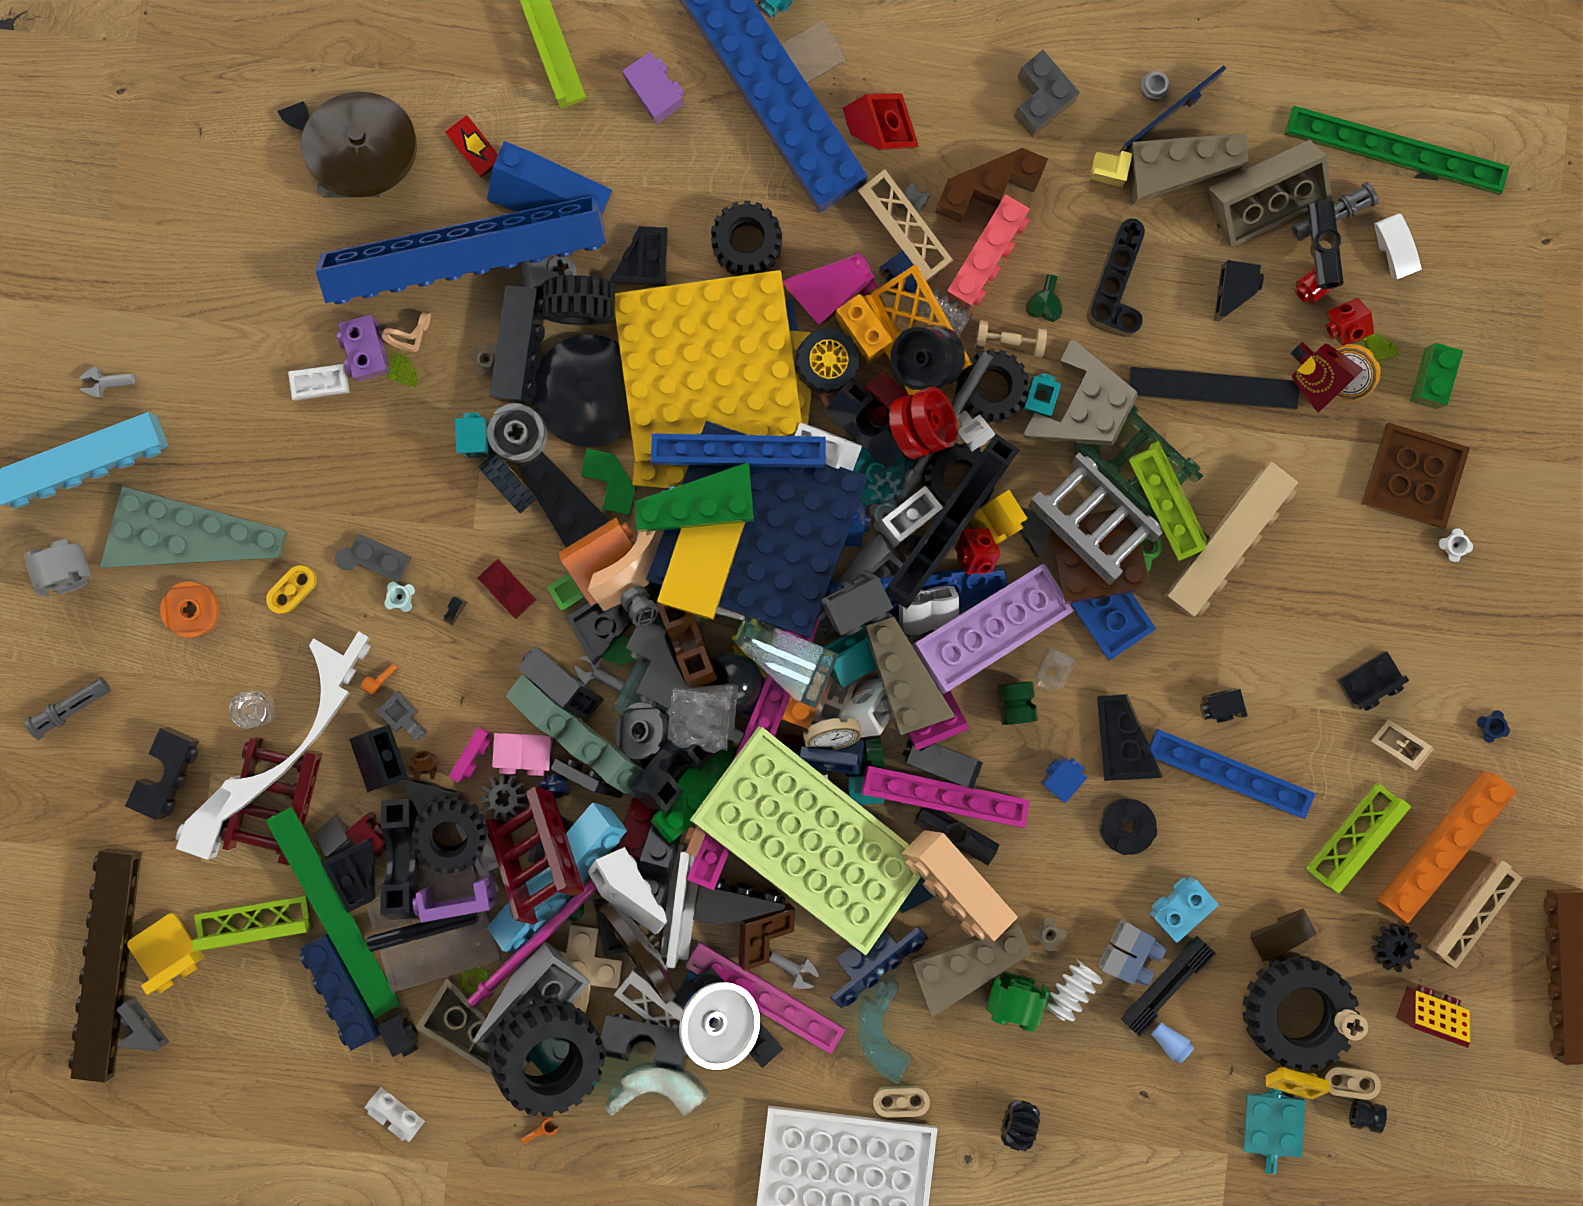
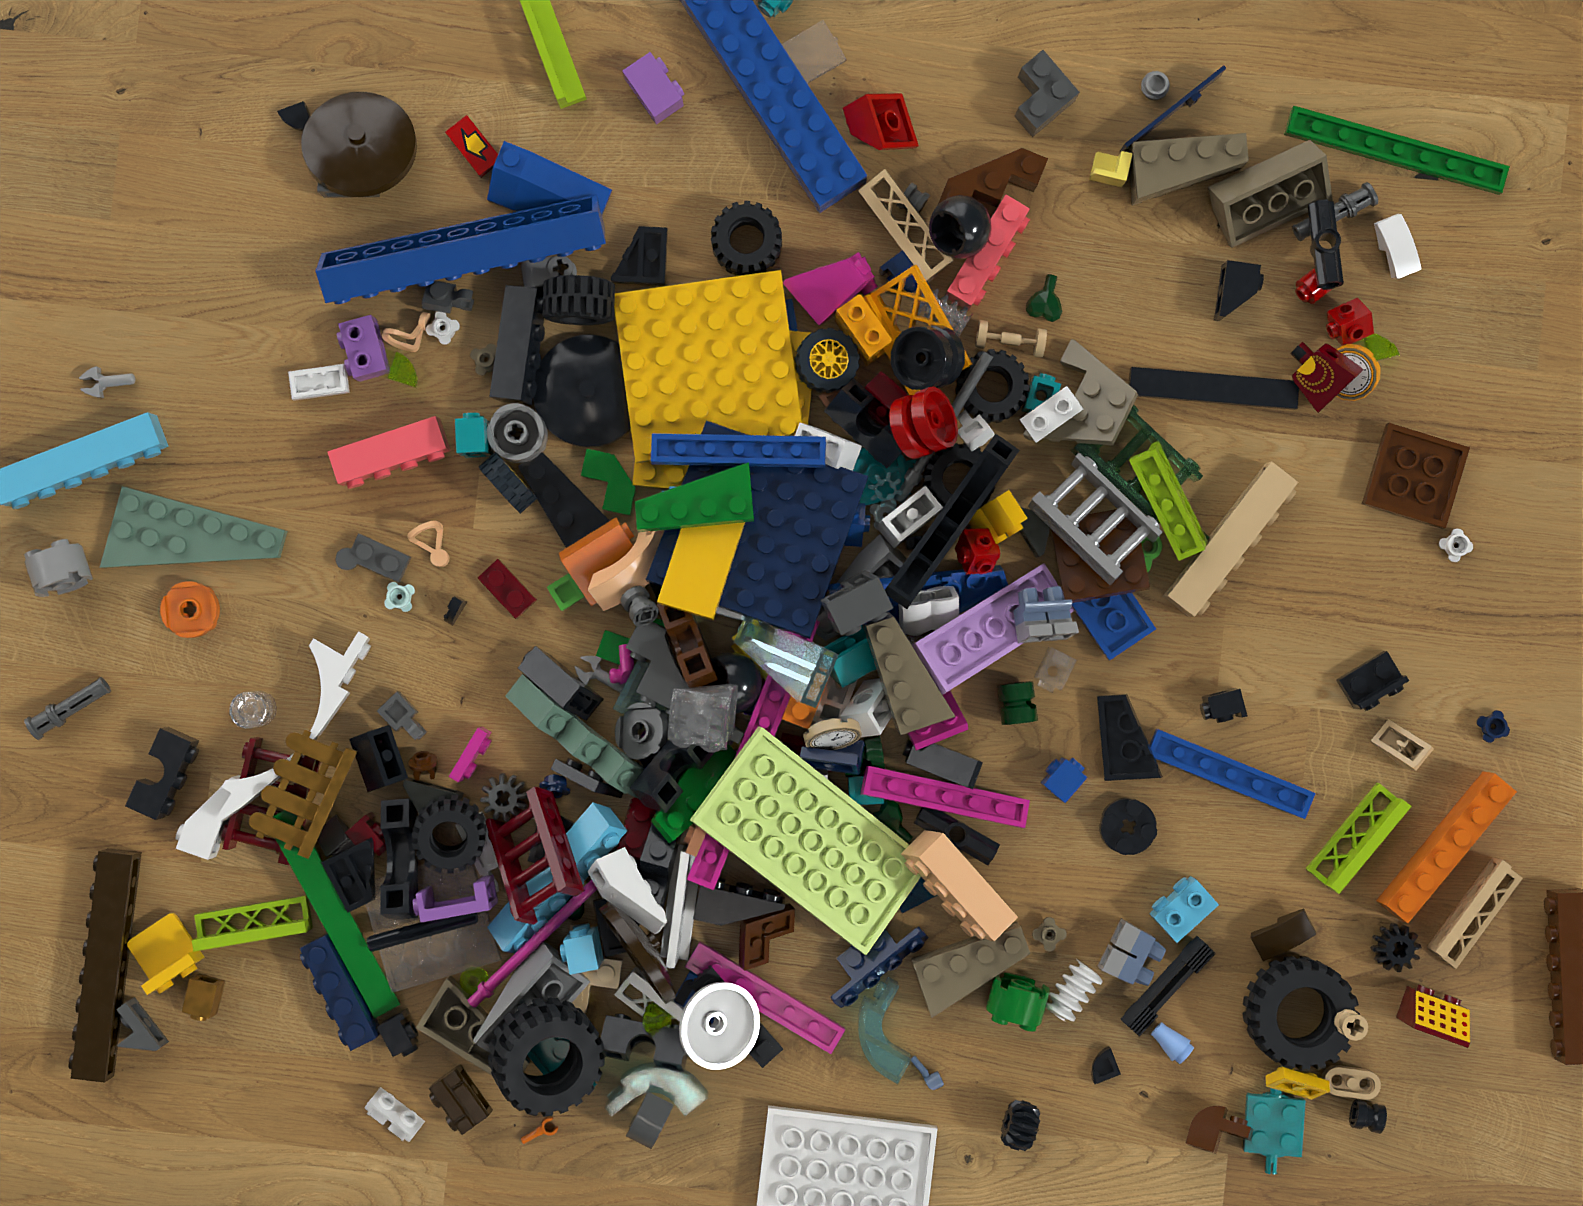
(203, 997): none -> pearl gold brick
(290, 586): yellow plate -> none
(297, 805): none -> pearl gold fence
(373, 685): orange hand -> none
(388, 452): none -> coral brick
(438, 556): none -> light nougat piece
(444, 296): none -> dark grey plate
(444, 336): none -> white plate
(459, 1100): none -> dark brown brick
(522, 752): bright pink brick -> none
(582, 949): none -> medium azure brick
(598, 628): black wing -> none
(625, 668): none -> dark pink arm
(649, 1120): none -> dark grey brick
(655, 1018): none -> clear neon green tile
(795, 969): light grey bar -> none
(891, 816): none -> dark green rock
(901, 1102): tan plate -> none
(932, 1080): none -> sand blue hand
(960, 227): none -> black wheel
(1044, 619): none -> hips
(1051, 414): none -> white hinge
(1104, 1066): none -> black tile
(1120, 276): black beam -> none
(1208, 1127): none -> reddish brown brick
(1436, 375): green brick -> none

